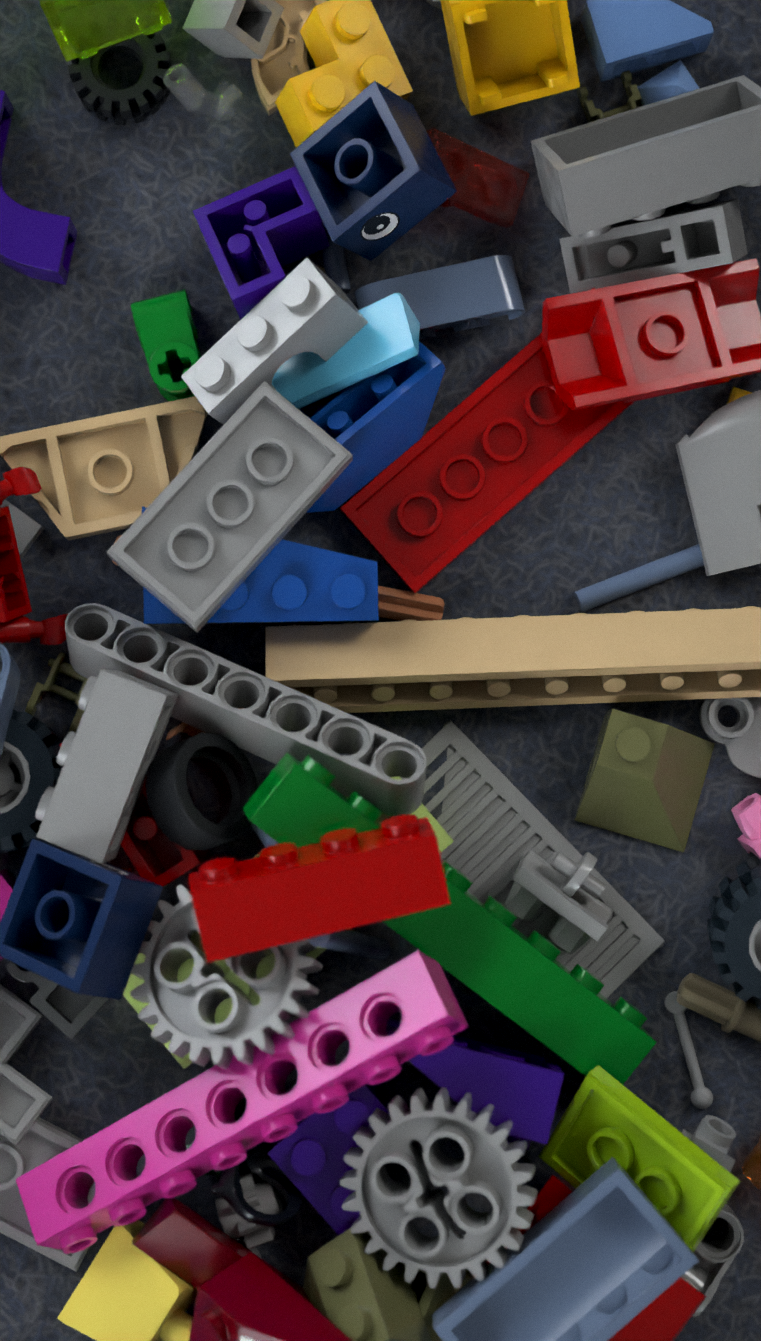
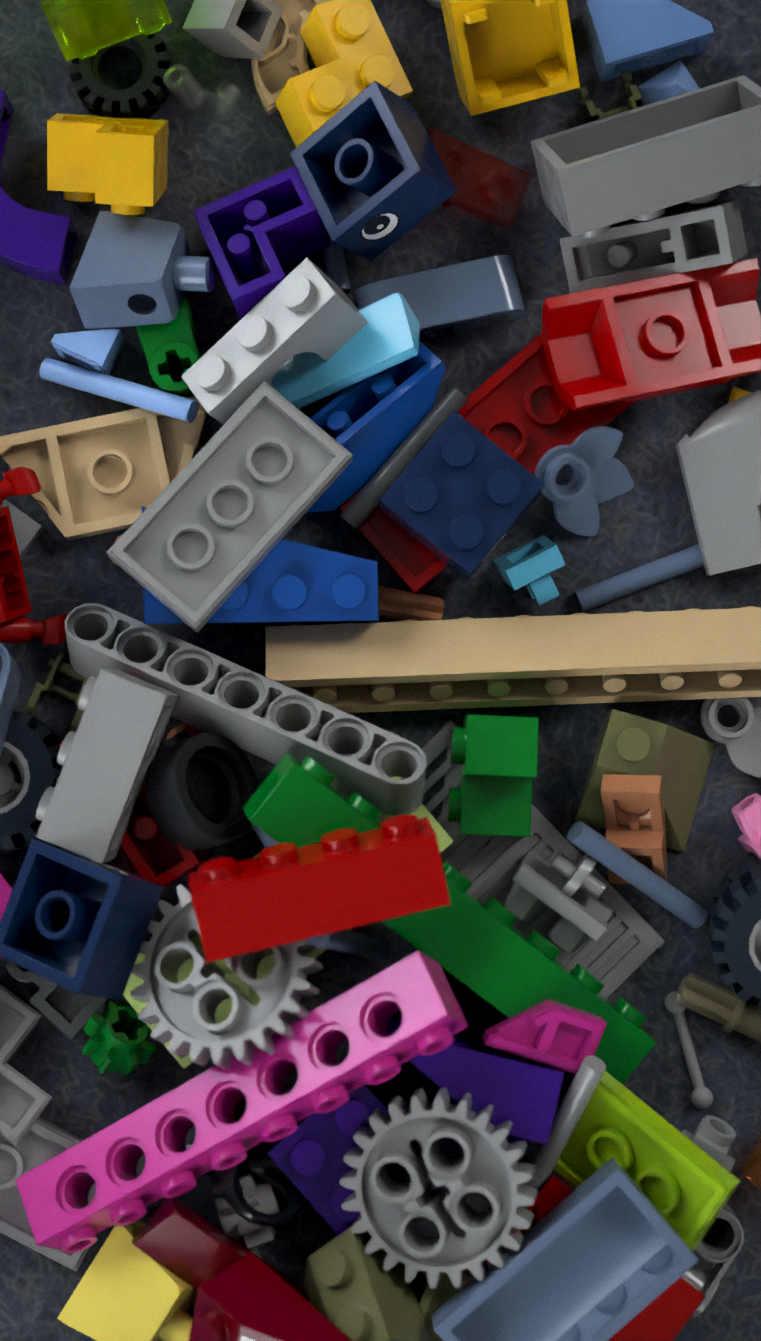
(91, 349): none -> light blue slope
(108, 160): none -> yellow brick
(118, 1040): none -> green gear
(119, 390): none -> light blue bar
(136, 272): none -> sand blue torso
(370, 495): none -> dark grey bar
(460, 496): none -> dark blue brick
(496, 775): none -> green brick
(531, 567): none -> medium azure tile
(549, 1035): none -> dark pink tile
(566, 1119): none -> light grey bar
(588, 478): none -> sand blue plate
(636, 820): none -> nougat slope
(637, 874): none -> sand blue bar

